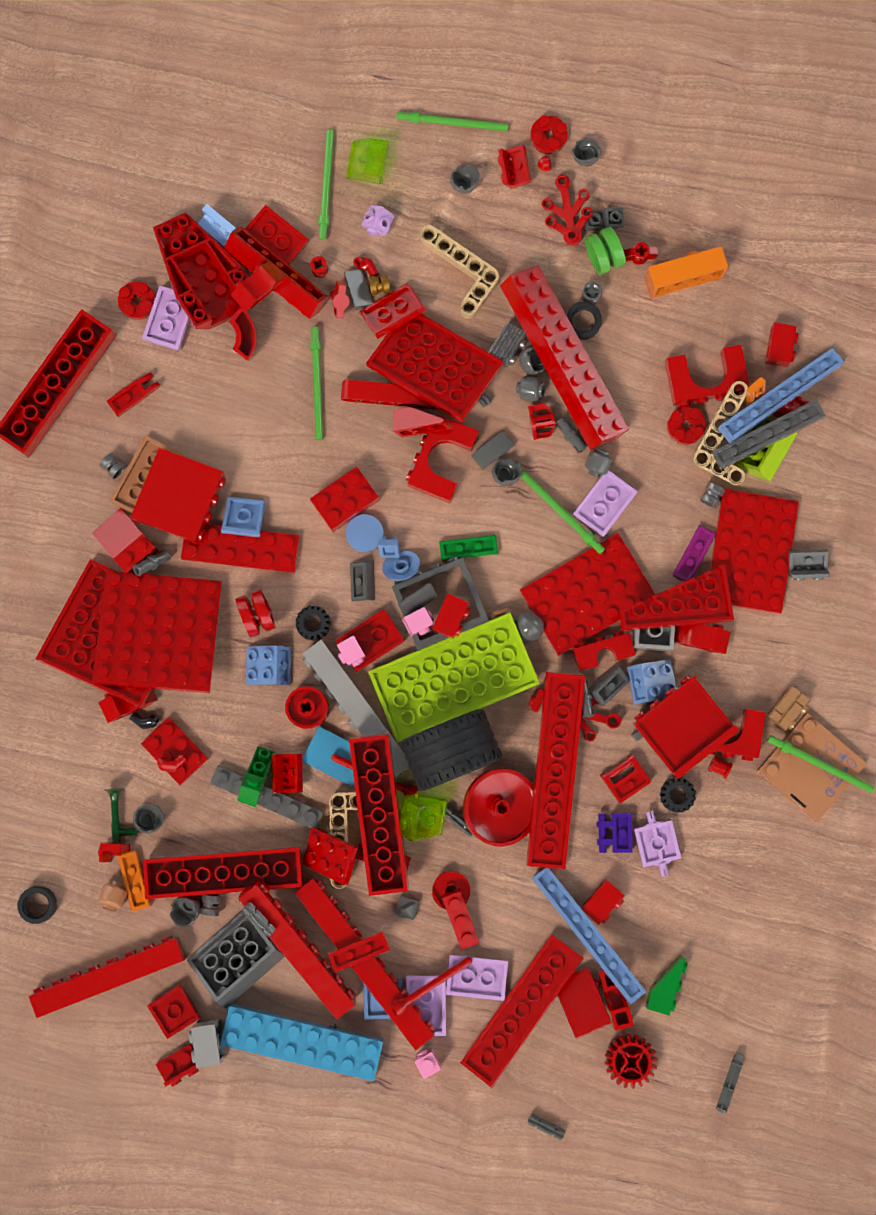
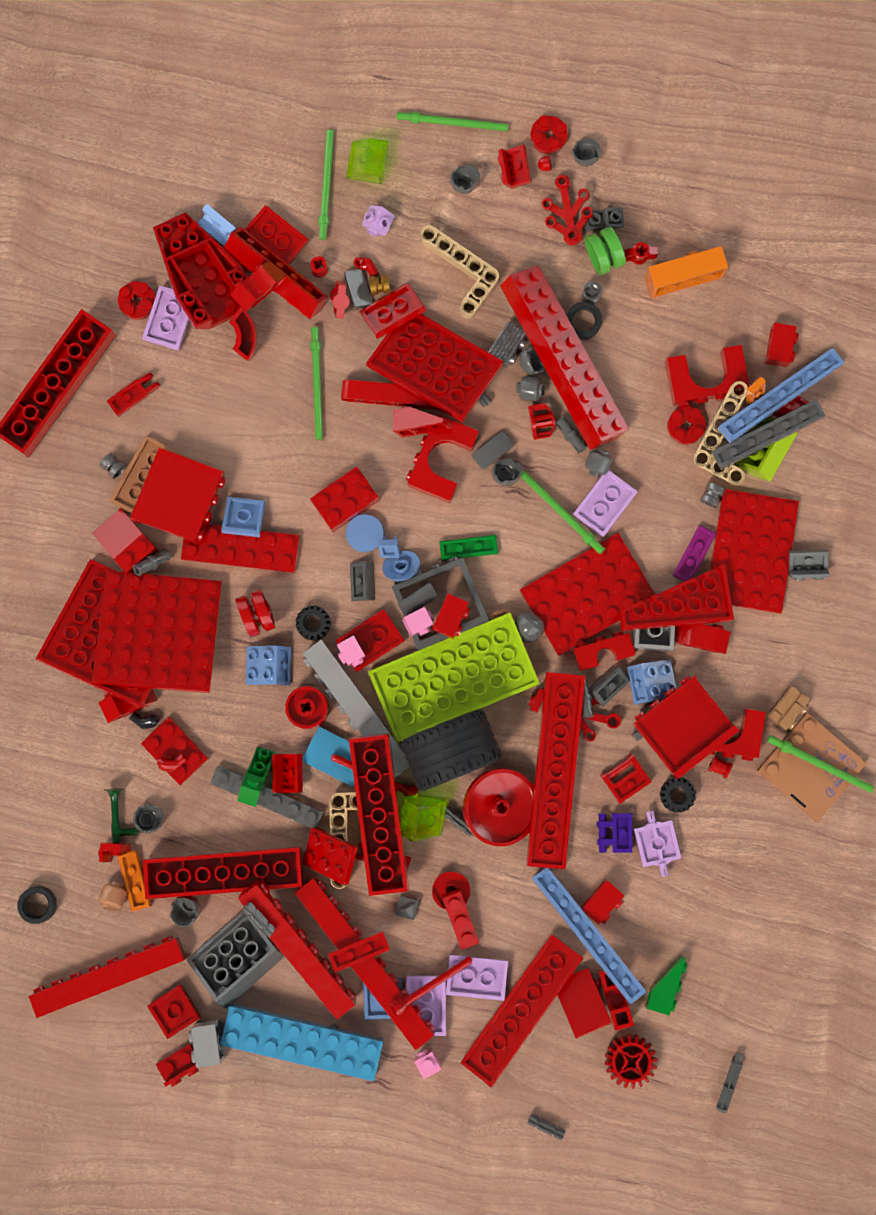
(210, 905): flat silver wheel -> none

